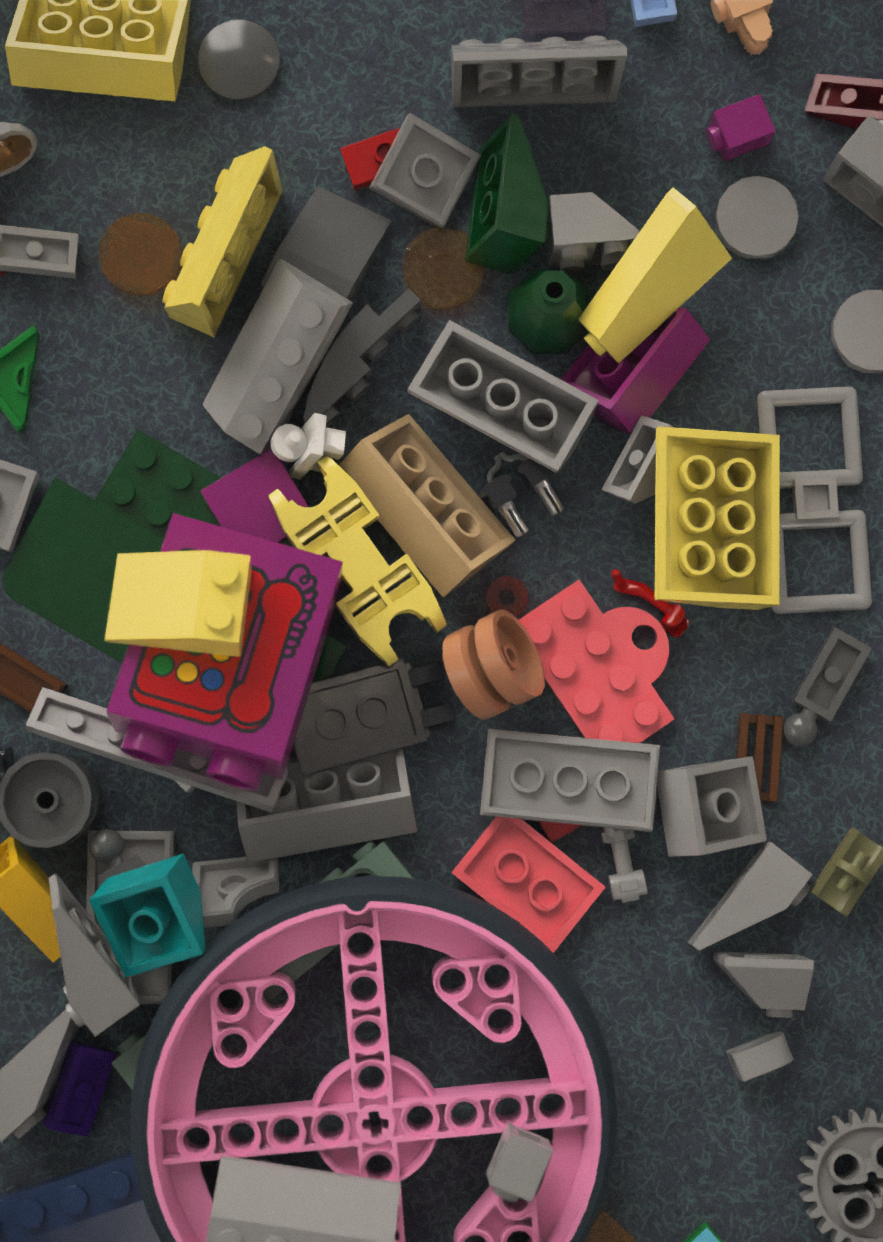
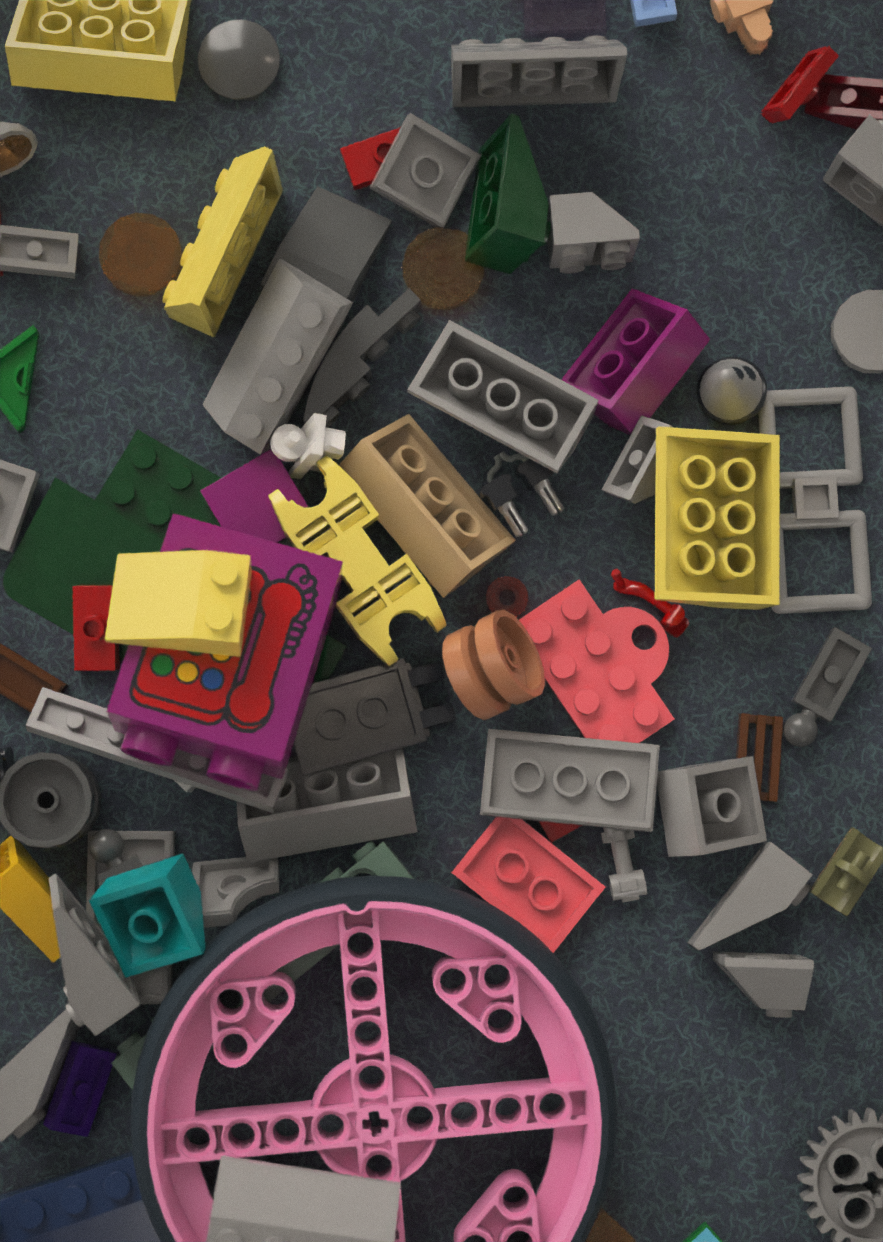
(90, 621): none -> red plate
(518, 1163): light grey brick -> none
(547, 311): dark green cone -> none
(654, 277): light yellow slope -> none
(731, 390): none -> light grey hat
(740, 128): magenta brick -> none
(756, 217): light grey tile -> none
(759, 1056): light grey piece -> none
(800, 85): none -> red plate

